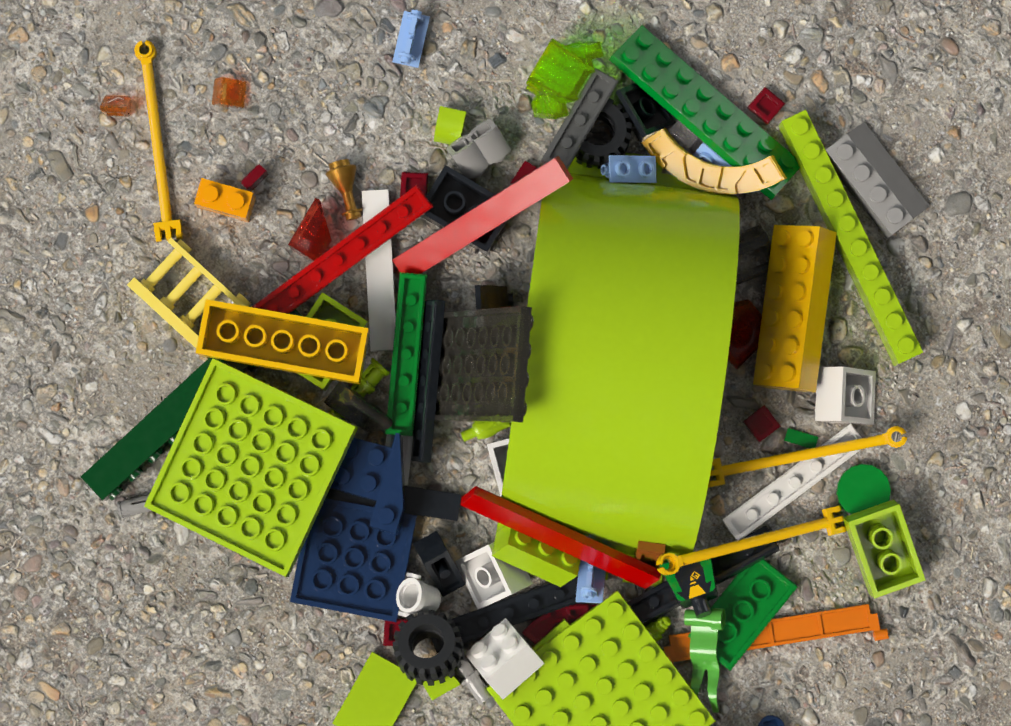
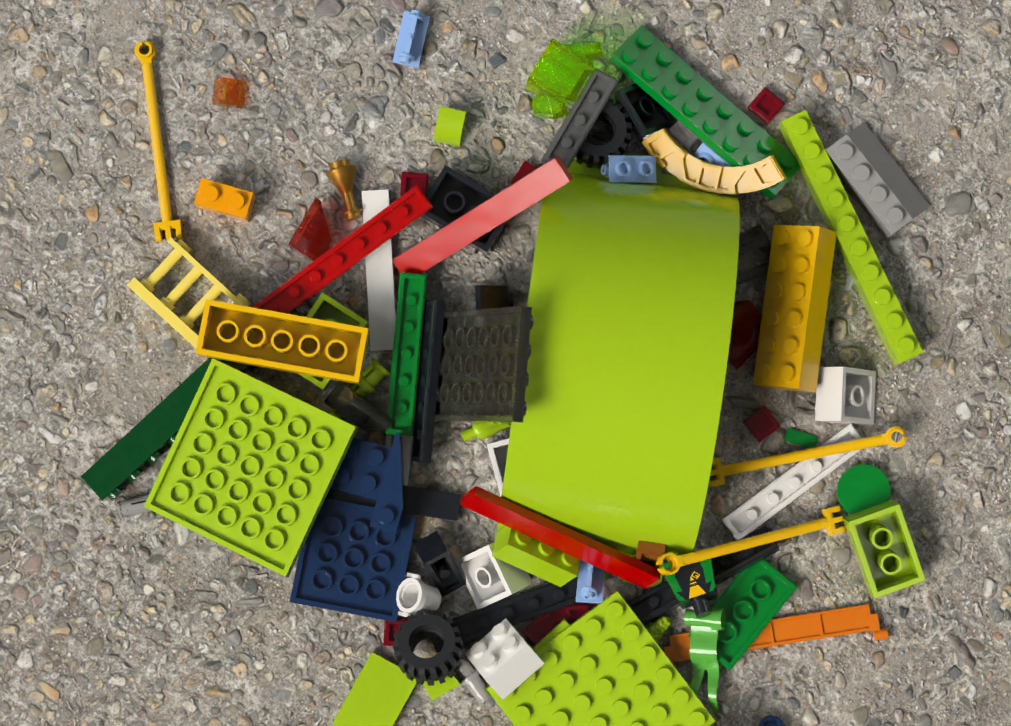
(116, 106): clear orange slope -> none
(254, 178): dark red tile -> none
(479, 149): light grey brick -> none

